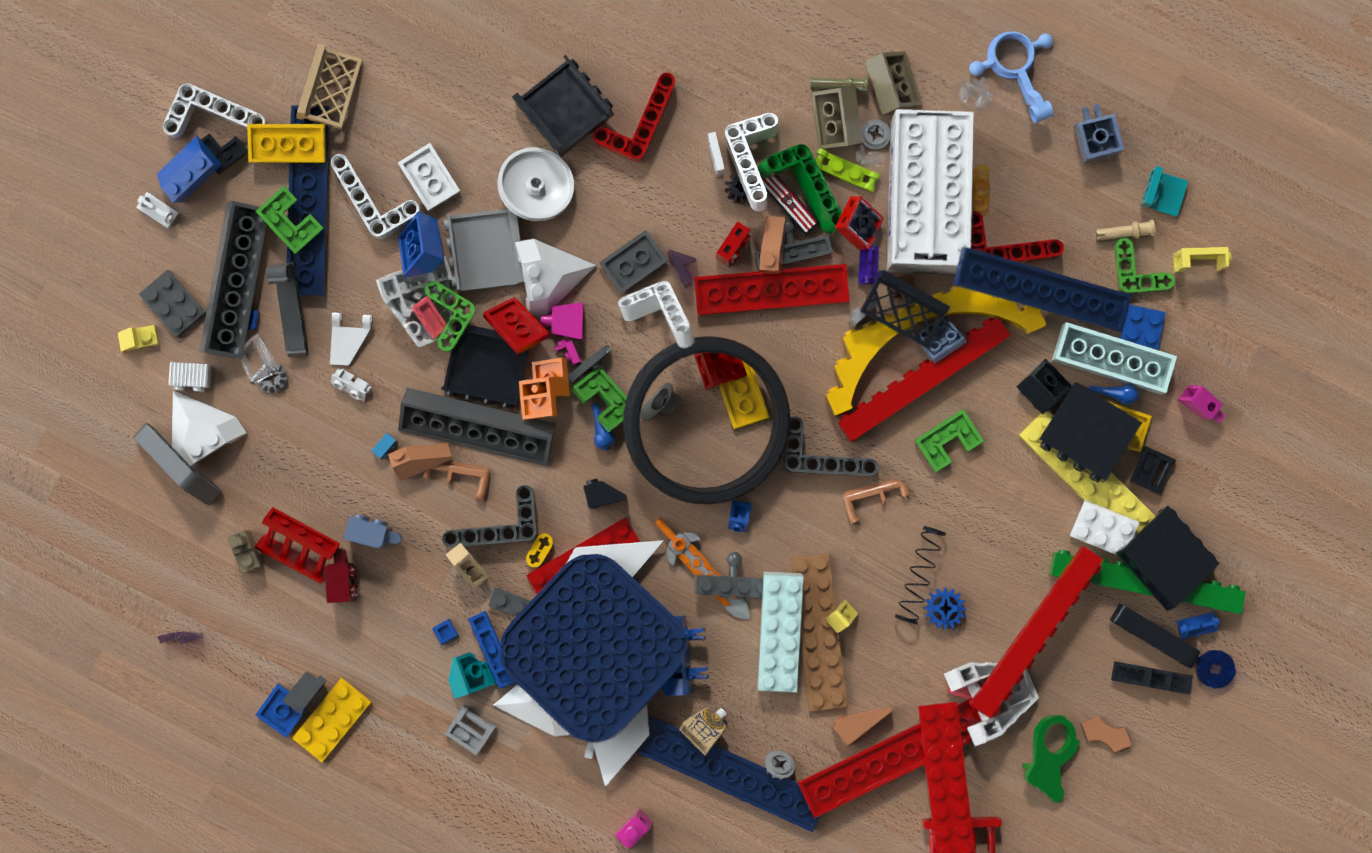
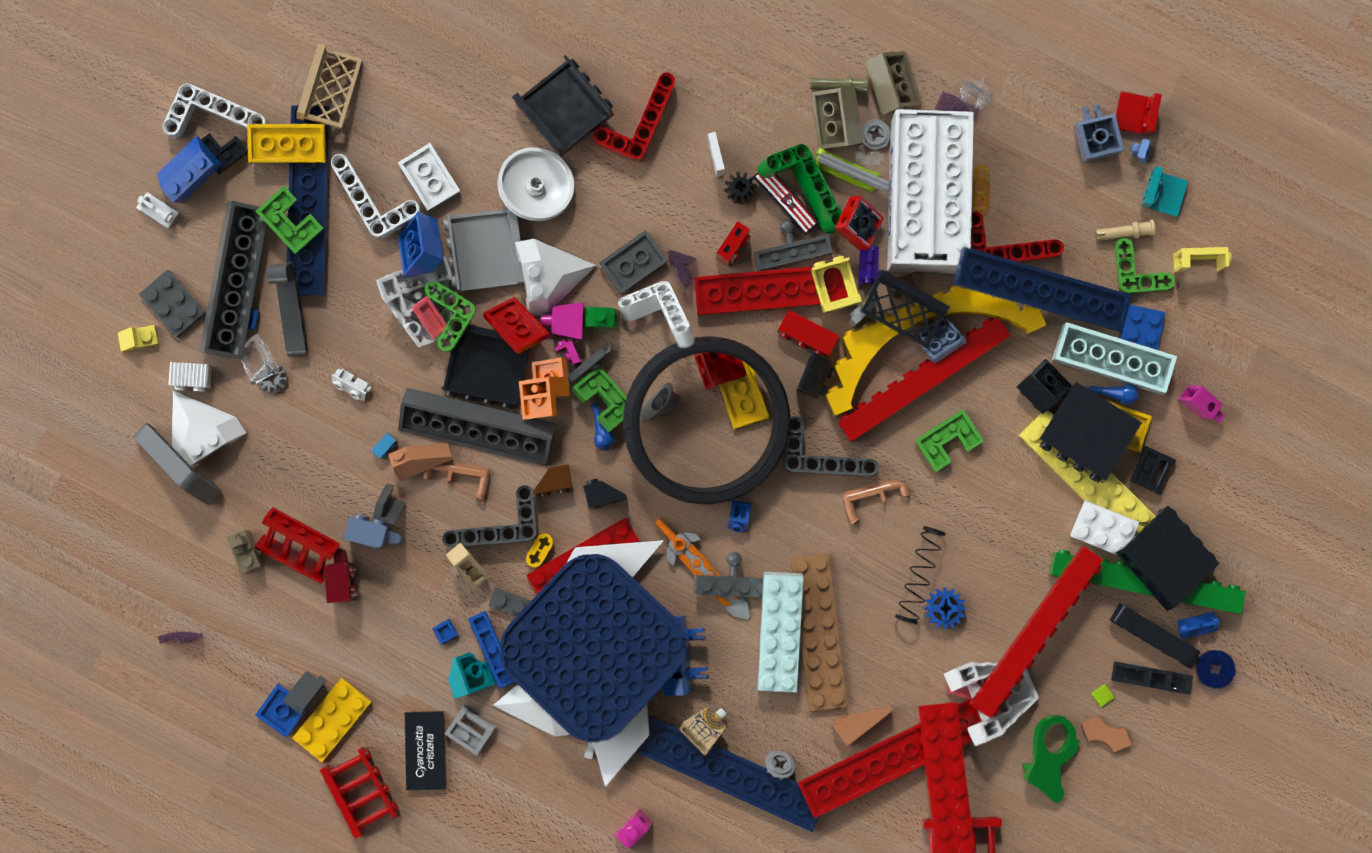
(347, 340): white flag -> none
(348, 808): none -> red fence
(386, 507): none -> dark grey panel
(424, 750): none -> black tile
(555, 479): none -> reddish brown slope
(601, 318): none -> green torso
(745, 159): white beam -> none
(773, 245): nougat slope -> none
(807, 334): none -> red brick
(814, 376): none -> black slope
(842, 616): light yellow slope -> none
(843, 266): none -> light yellow panel
(854, 172): none -> light grey axle
(952, 103): none -> clear purple slope
(1039, 109): light blue piece -> none
(1103, 695): none -> lime piece
(1138, 112): none -> red bracket
(1142, 151): none -> medium blue tile

